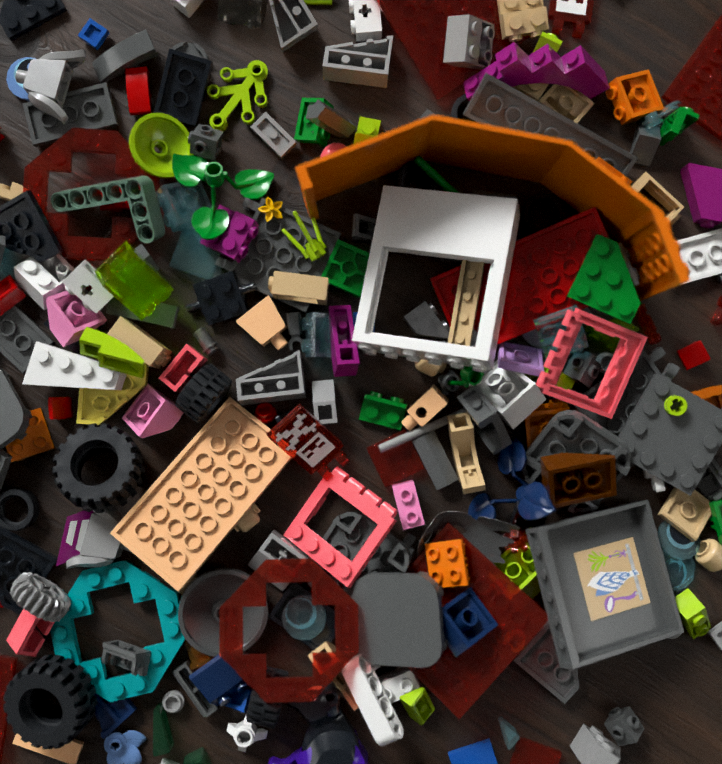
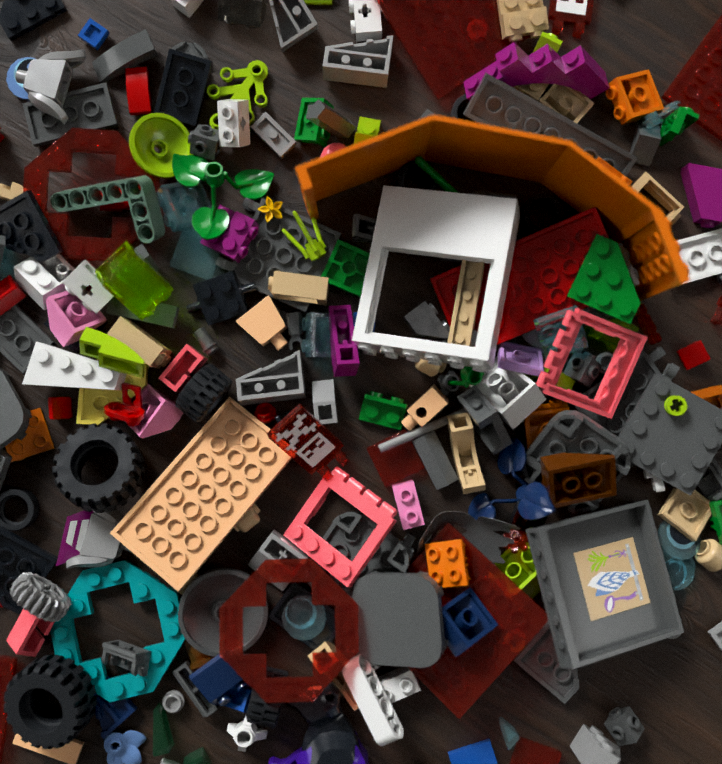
(126, 410): none -> red bracket
(233, 122): none -> white brick
(418, 705): lime slope -> none
(468, 42): light grey slope -> none
(693, 614): lime slope -> none

